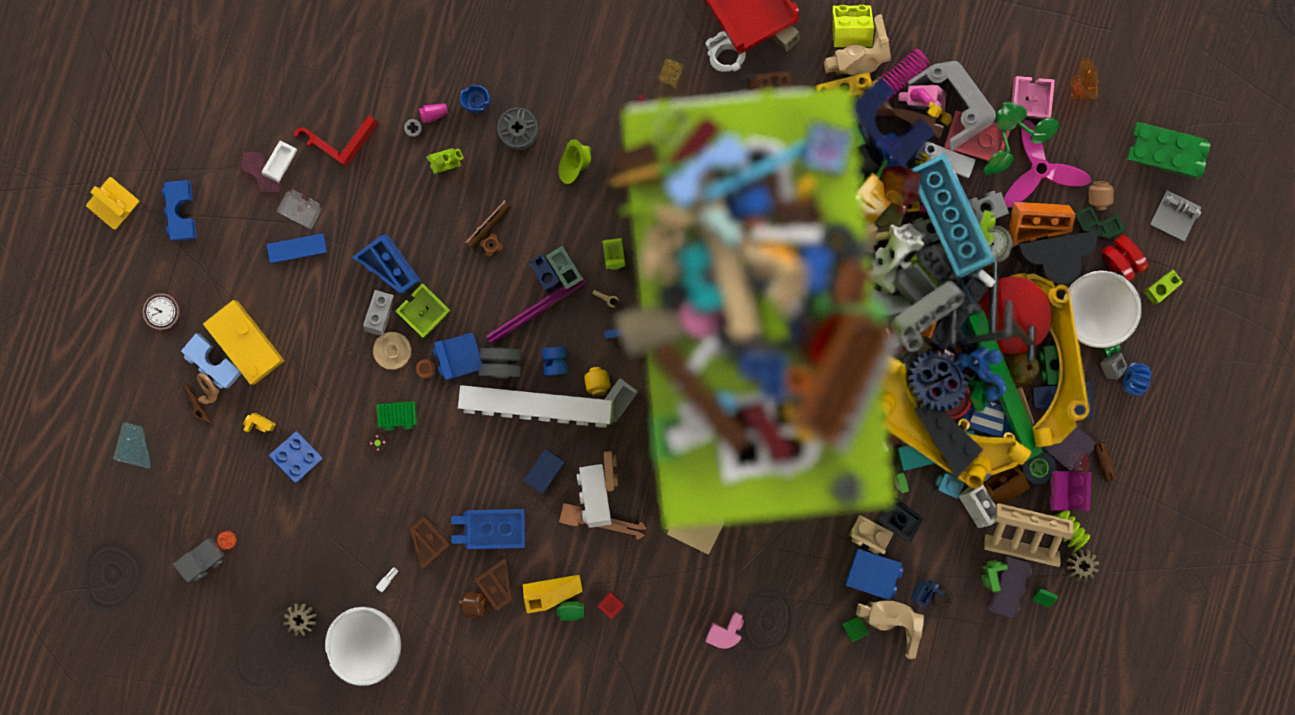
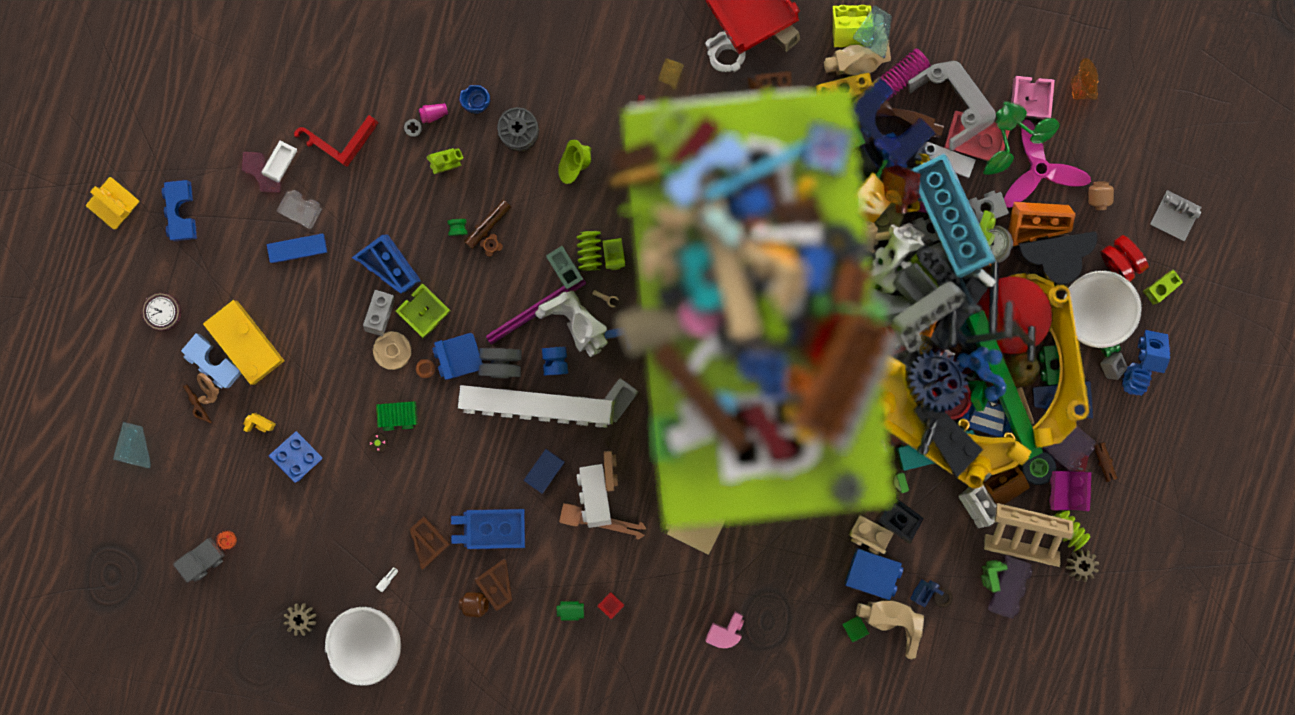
(457, 227): none -> green wheel
(544, 273): dark blue leg -> none
(548, 593): yellow slope -> none
(583, 326): none -> white hips
(589, 251): none -> lime piece
(597, 381): yellow head -> none
(875, 31): none -> clear light blue wing
(927, 98): torso -> none
(927, 436): none -> black axle
(949, 484): medium azure bracket -> none
(1044, 597): green slope -> none
(1105, 229): dark green tile -> none
(1154, 351): none -> blue brick
(1169, 150): green piece -> none

